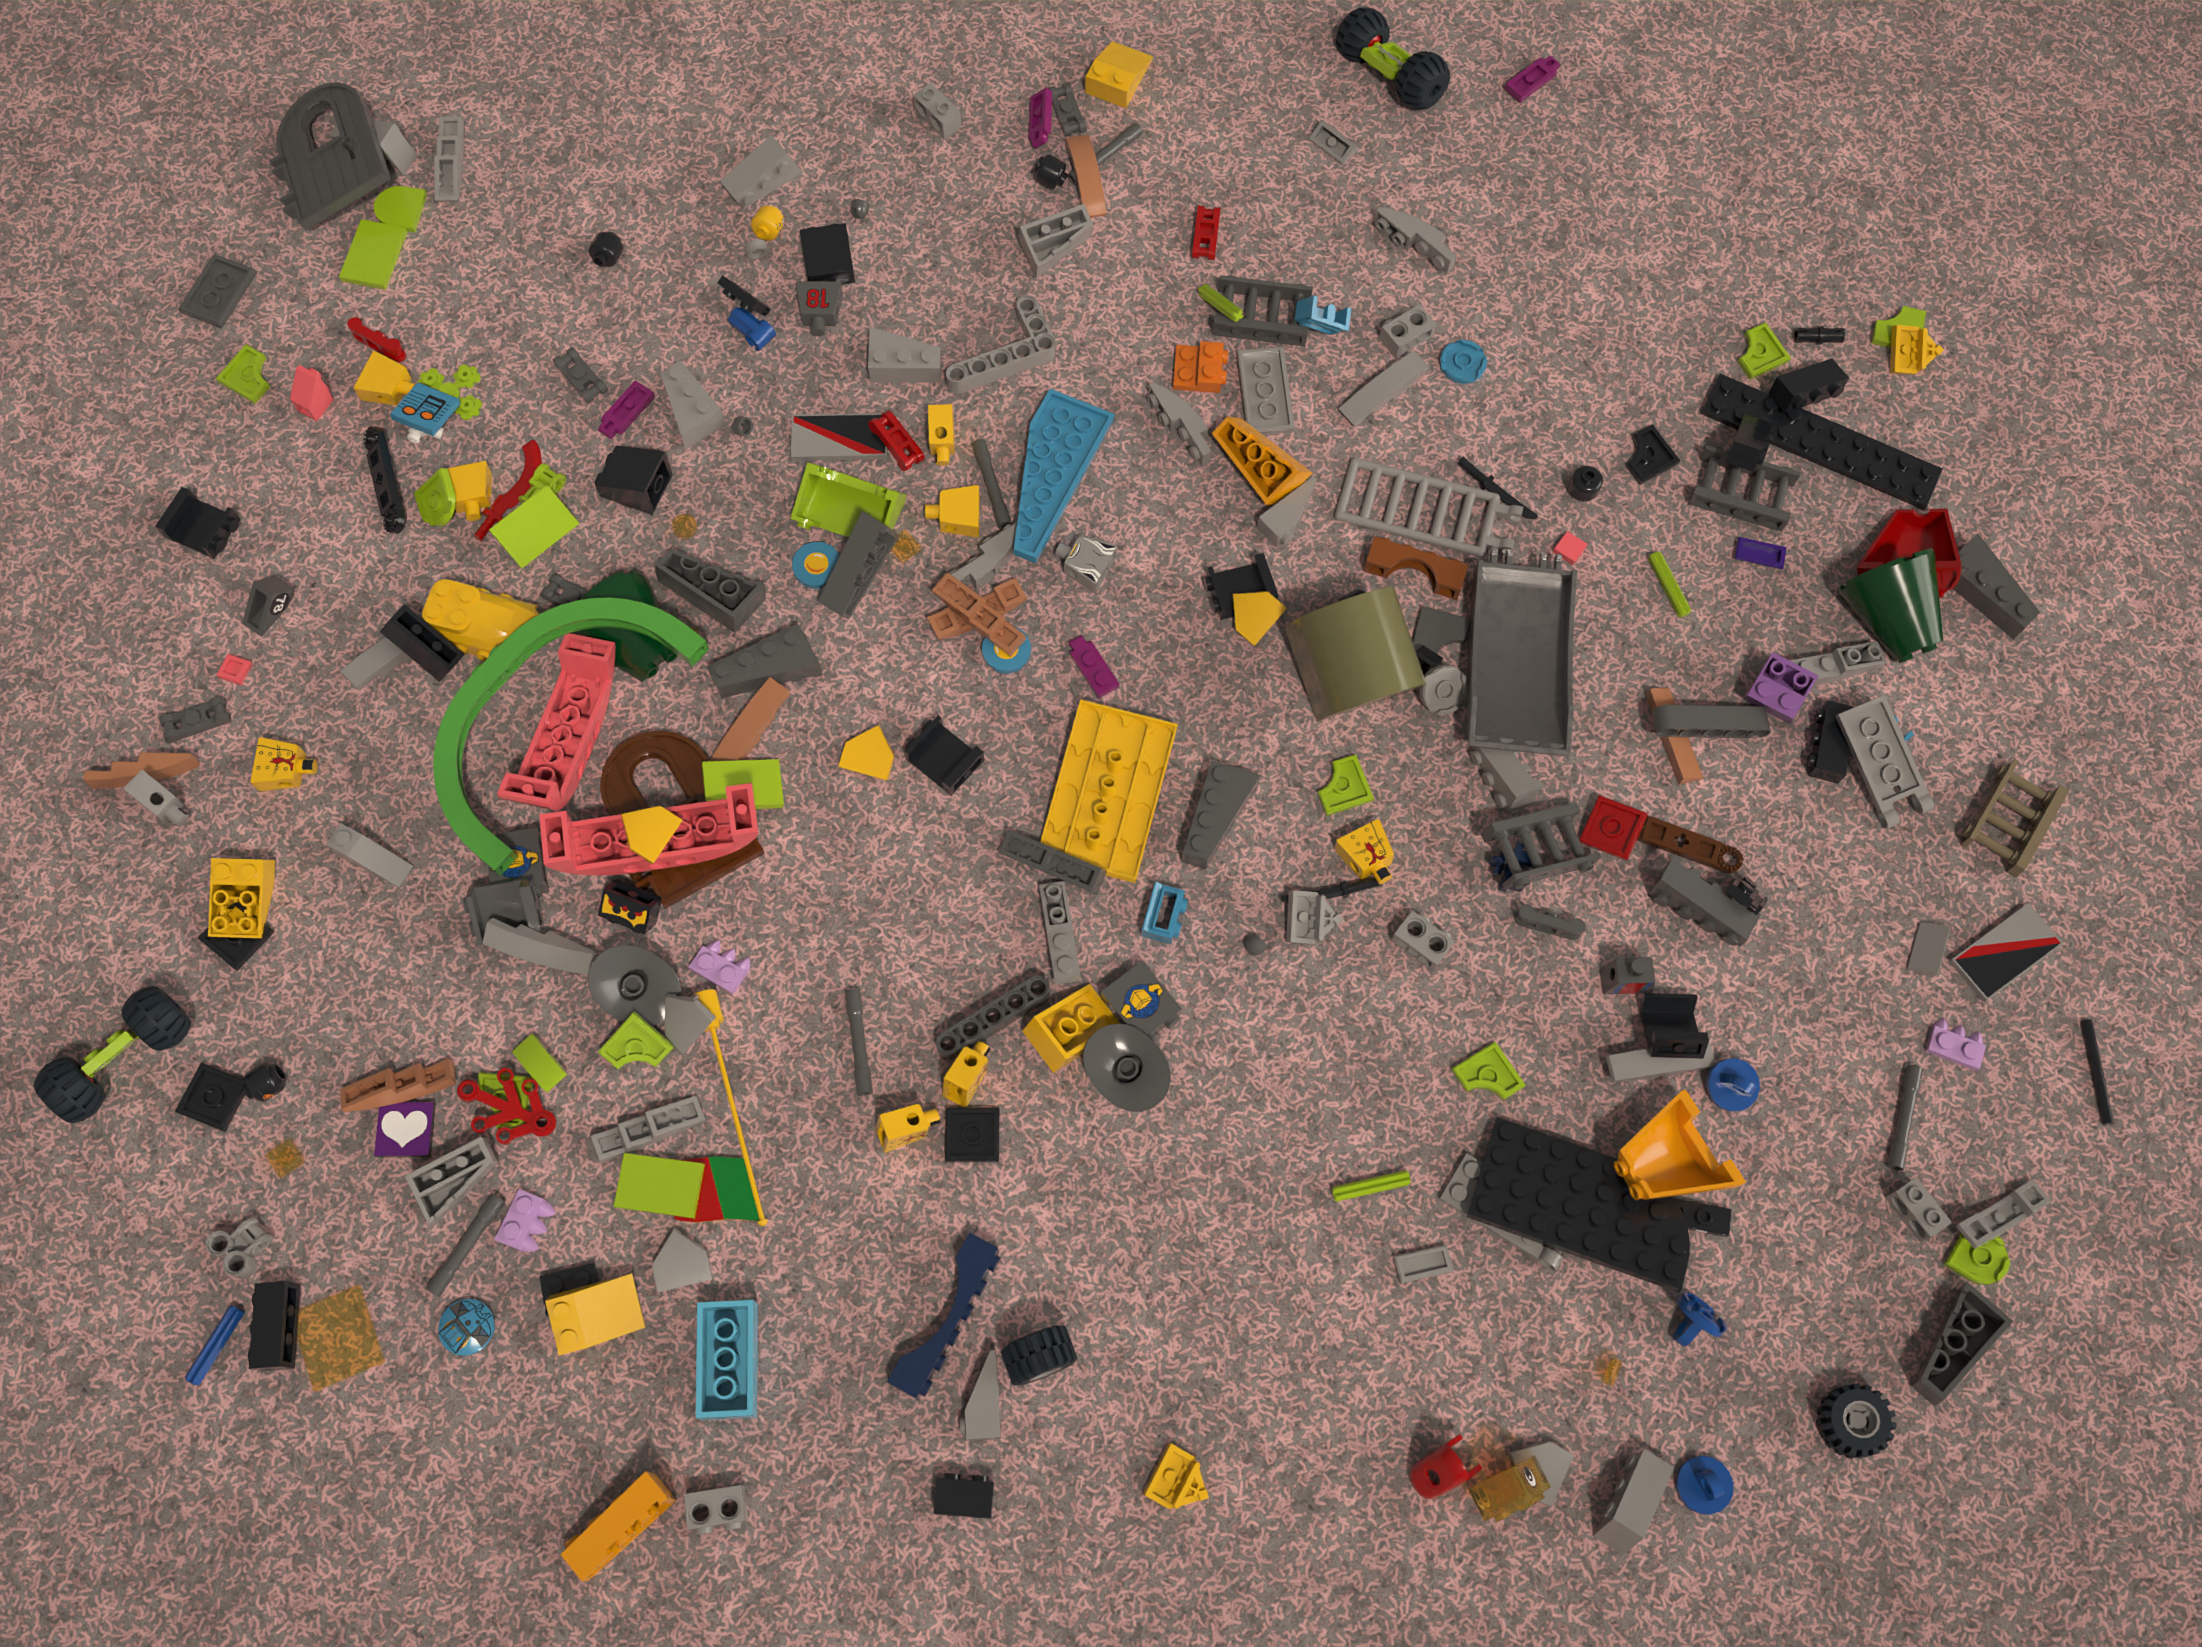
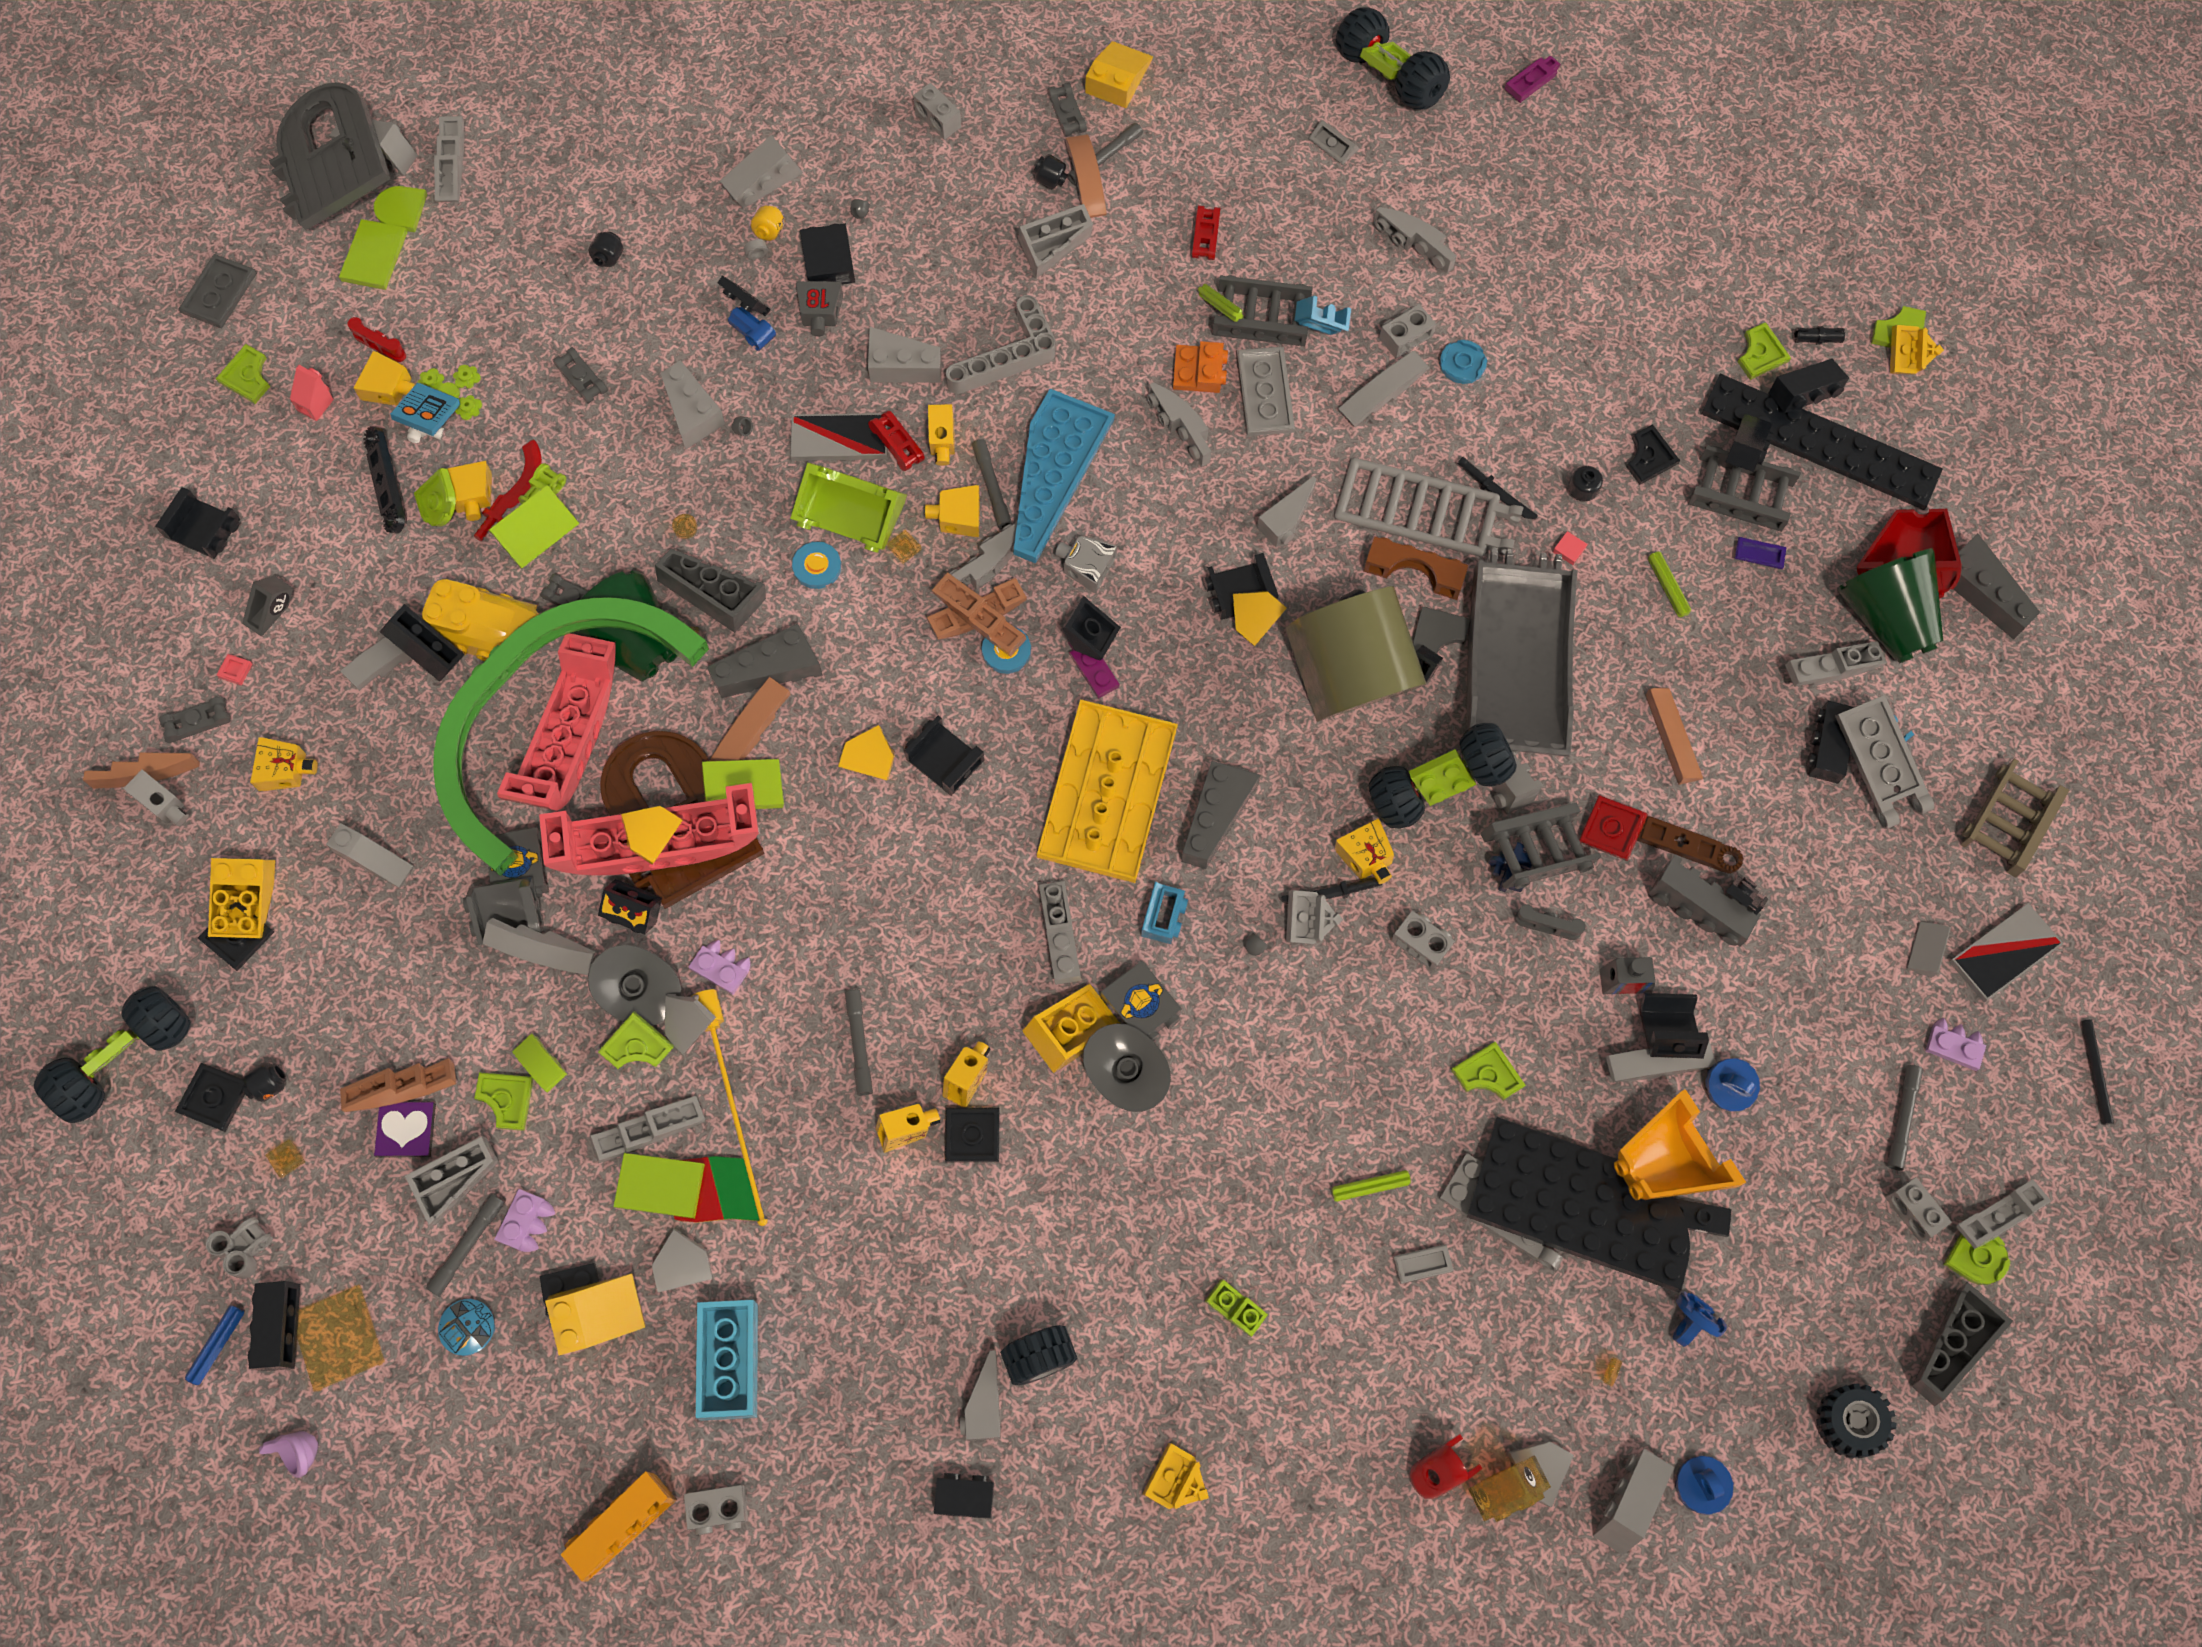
(295, 1449): none -> lavender hat
(510, 1110): red plant -> none
(625, 410): magenta hinge -> none
(634, 477): black slope -> none
(857, 565): dark grey wedge -> none
(915, 1369): dark blue arch -> none
(999, 1006): dark grey beam -> none
(1040, 117): magenta hinge -> none
(1052, 862): dark grey slope -> none
(1090, 630): none -> black slope
(1236, 1307): none -> lime slope
(1261, 461): light orange wedge -> none
(1346, 788): lime tile -> none
(1398, 791): none -> black plate
(1443, 689): light grey tile -> none
(1710, 721): dark grey beam -> none
(1781, 687): medium lavender slope -> none

